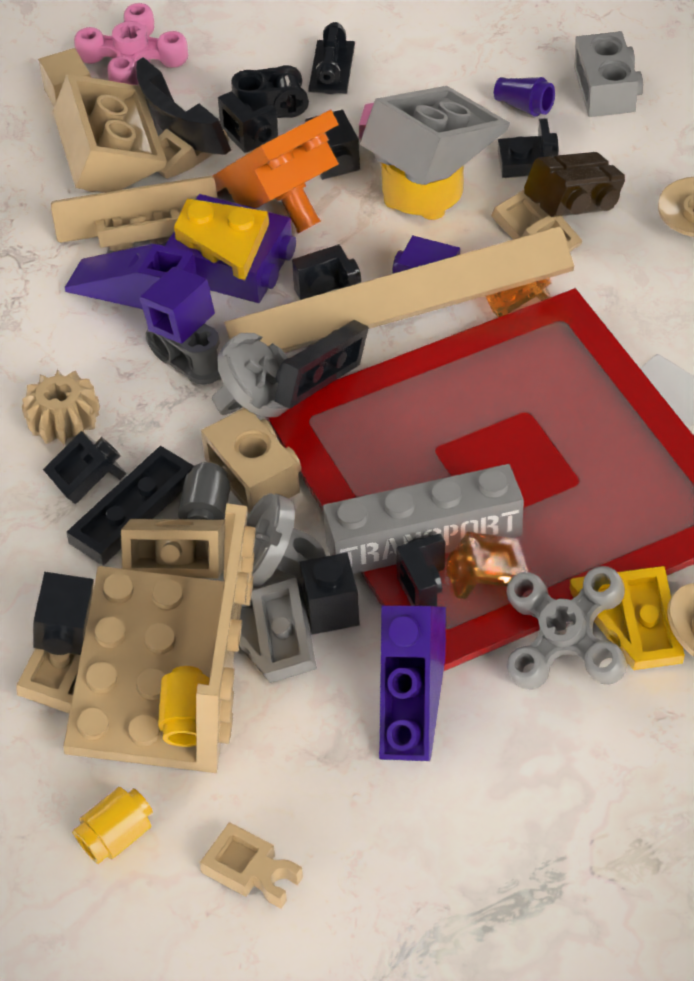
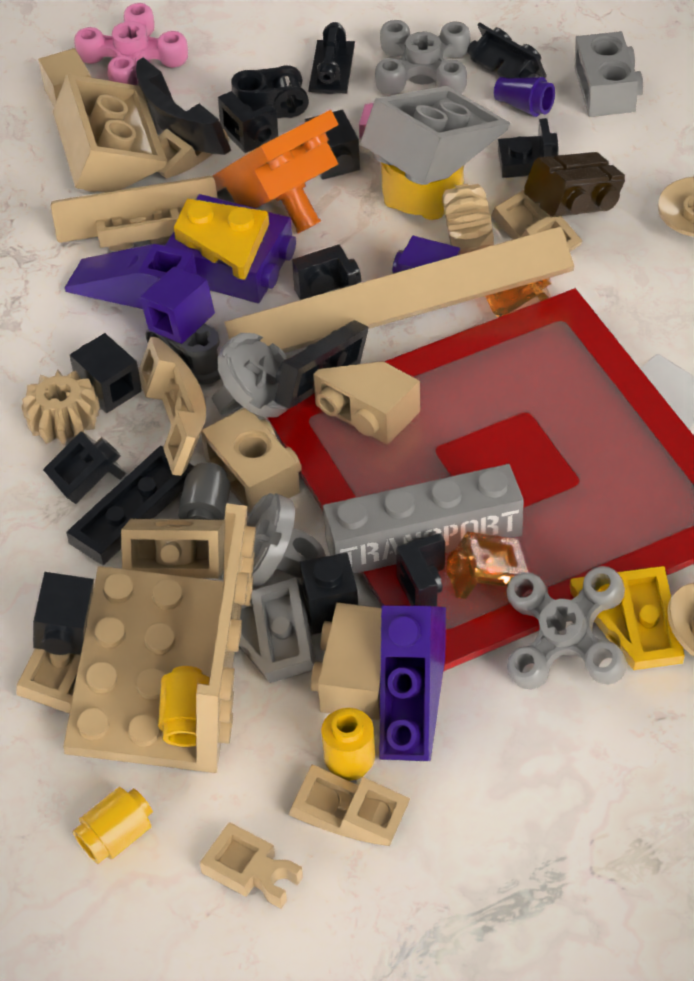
(109, 370): none -> black brick
(171, 380): none -> tan slope
(348, 743): none -> yellow brick
(350, 810): none -> tan slope
(351, 661): none -> tan brick
(369, 397): none -> tan slope
(422, 57): none -> light grey gear
(468, 217): none -> tan gear
(497, 47): none -> black hinge

